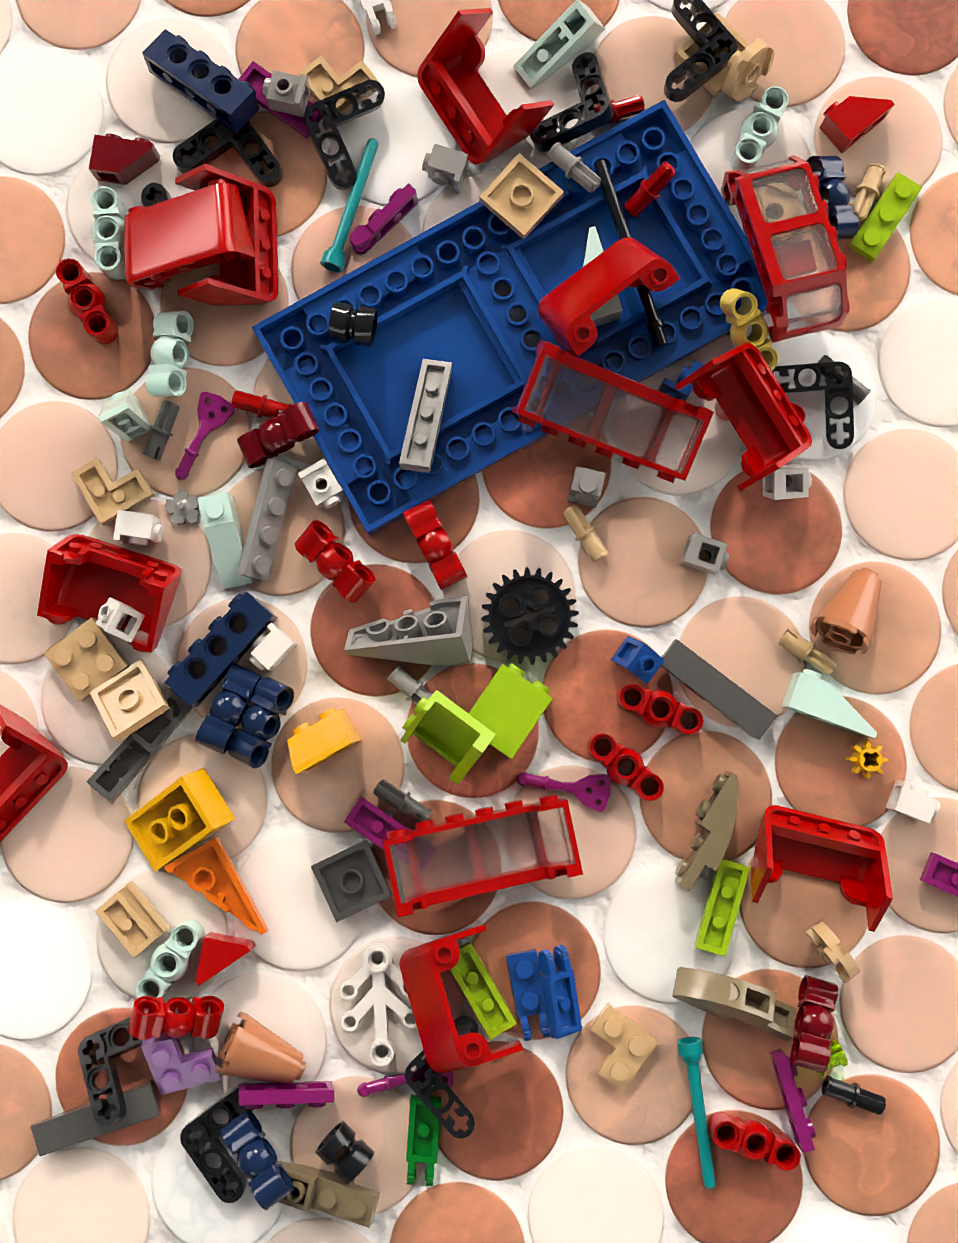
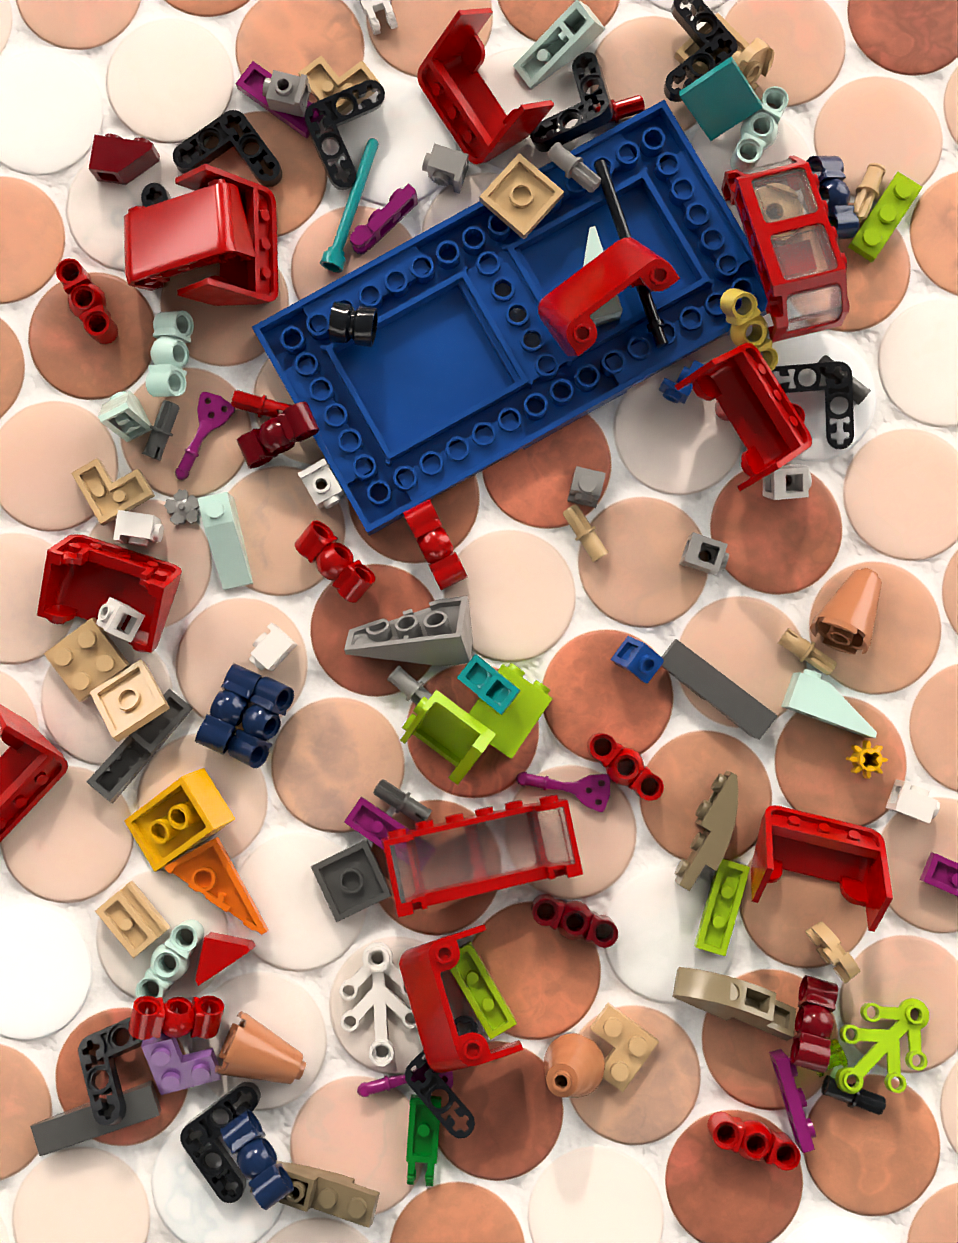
(107, 220): light aqua piece -> none
(181, 674): dark blue brick -> none
(201, 80): dark blue brick -> none
(267, 520): light grey plate -> none
(284, 1095): magenta plate -> none
(322, 740): yellow slope -> none
(353, 1159): black wheel -> none
(426, 416): light grey plate -> none
(488, 684): none -> teal slope
(520, 590): black gear -> none
(528, 990): blue hinge -> none
(560, 992): blue hinge -> none
(573, 1066): none -> nougat cone
(585, 930): none -> dark red piece
(611, 413): clear windscreen -> none
(650, 189): red axle -> none
(673, 713): red piece -> none
(691, 1049): teal piece -> none
(720, 99): none -> teal tile
(853, 119): red slope -> none
(887, 1043): none -> lime plant

